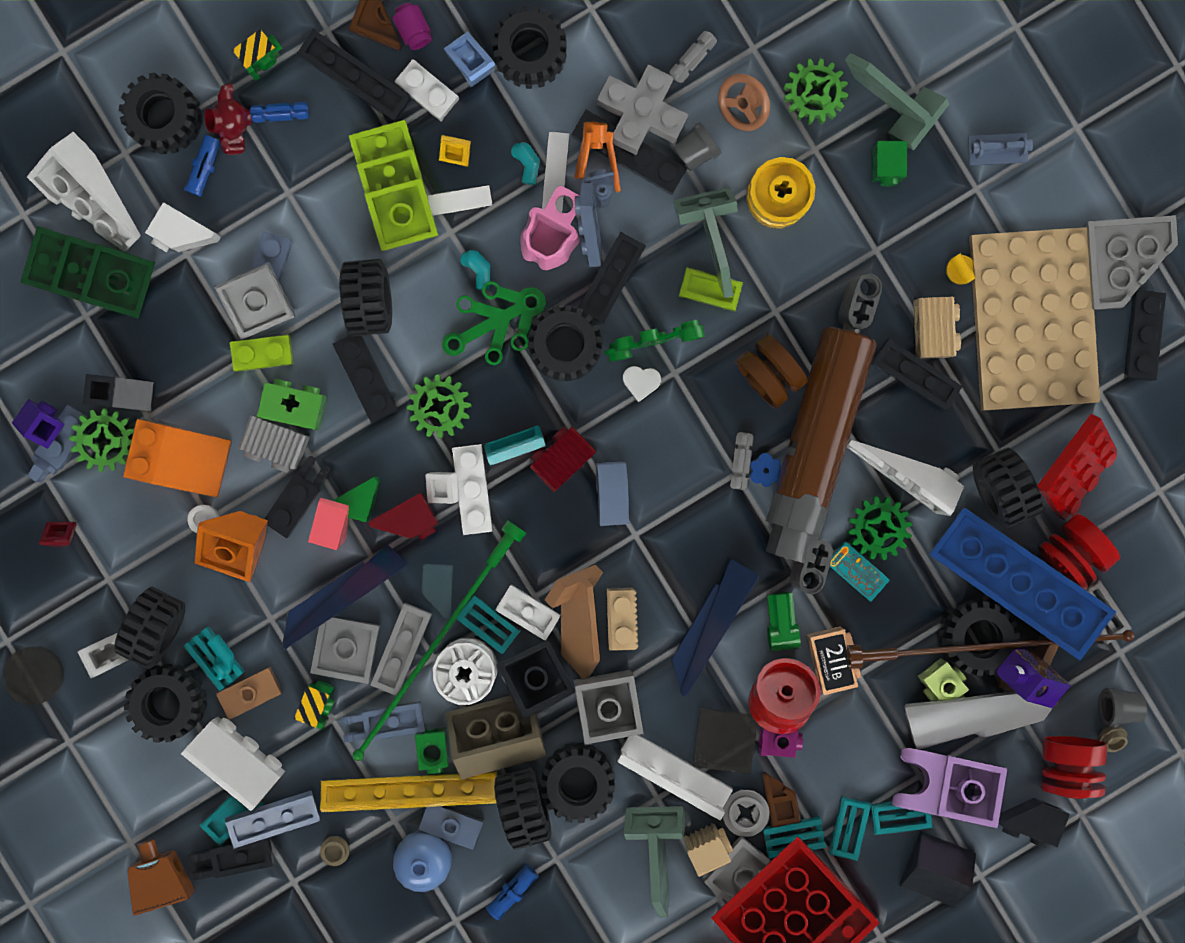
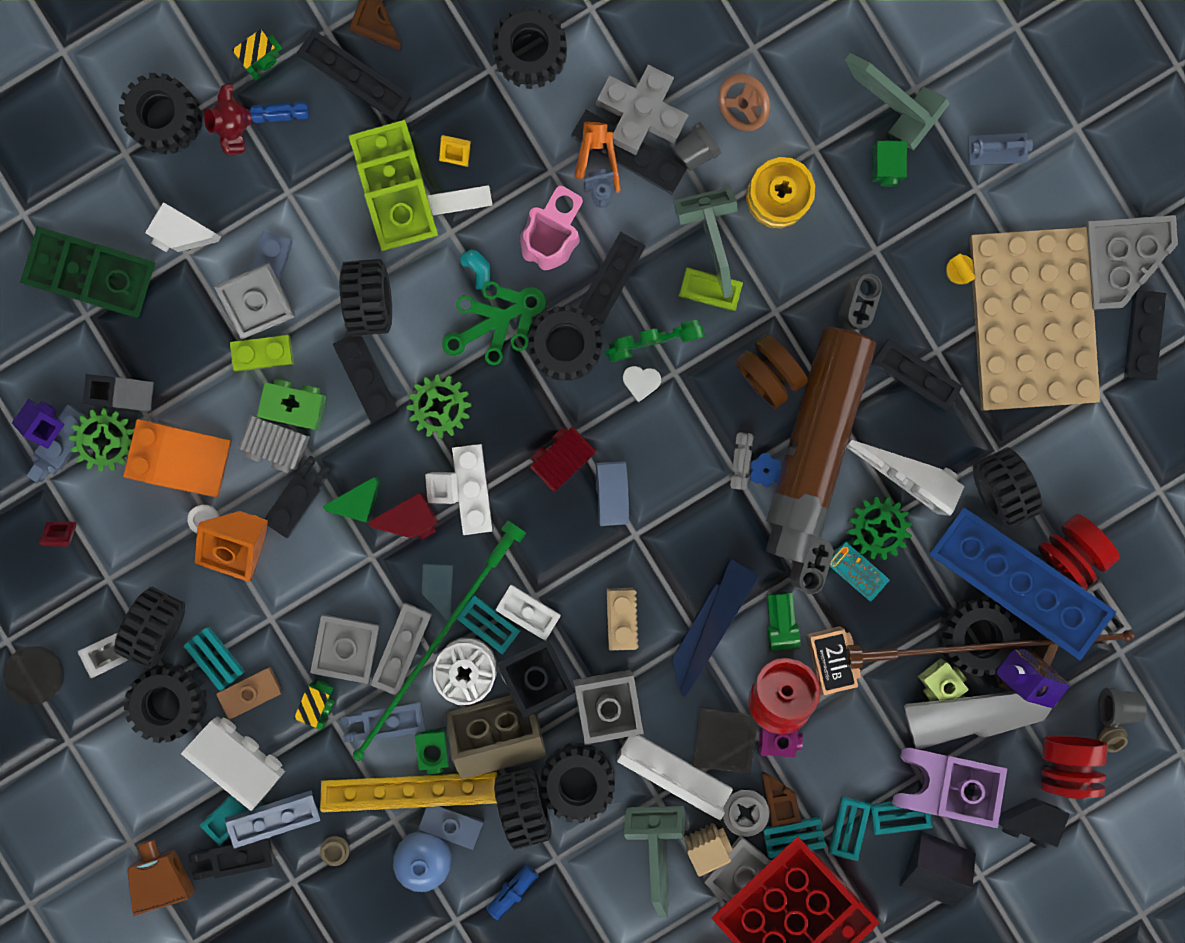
(76, 179): white wedge -> none
(194, 184): blue pin -> none
(223, 660): teal arm -> none
(329, 524): coral slope -> none
(340, 594): dark blue wedge -> none
(412, 26): magenta brick -> none
(426, 90): white plate -> none
(470, 58): light blue slope -> none
(514, 445): teal tile -> none
(530, 161): teal arm -> none
(555, 167): white sticker -> none
(578, 619): medium nougat piece -> none
(589, 224): sand blue plate -> none
(693, 56): light grey axle -> none
(810, 81): bright green gear -> none
(936, 327): tan brick -> none
(1078, 468): red plate -> none

